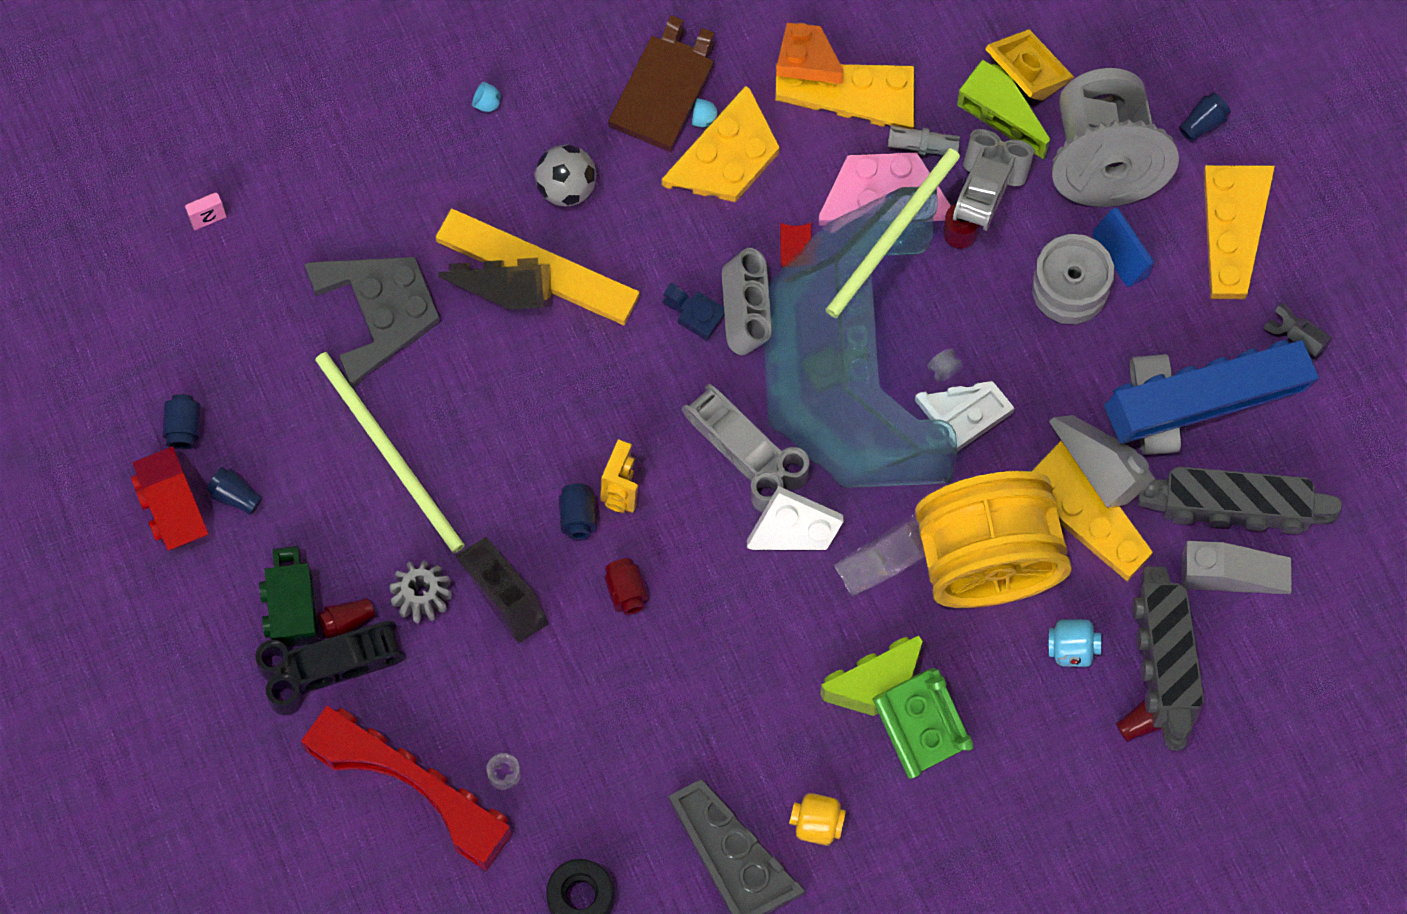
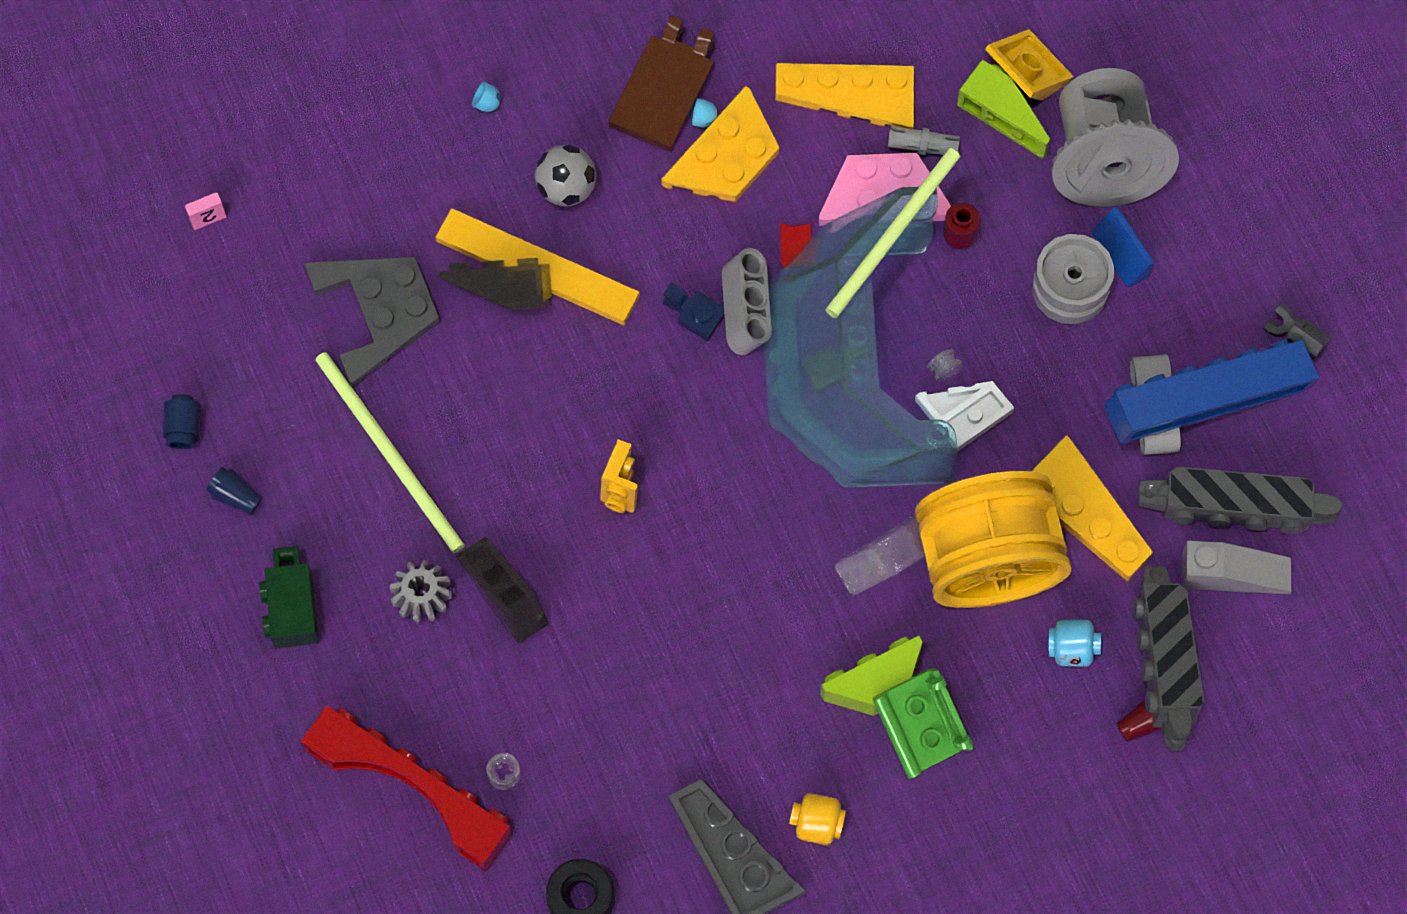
(165, 490): red brick -> none
(326, 662): black piece -> none
(345, 617): dark red cone -> none
(577, 511): dark blue brick -> none
(626, 586): dark red brick -> none
(746, 445): light grey piece -> none
(794, 524): white wing -> none
(808, 55): orange wing -> none
(991, 168): light grey piece -> none
(1110, 467): light grey slope -> none
(1206, 115): dark blue cone -> none
(1234, 220): yellow wing -> none

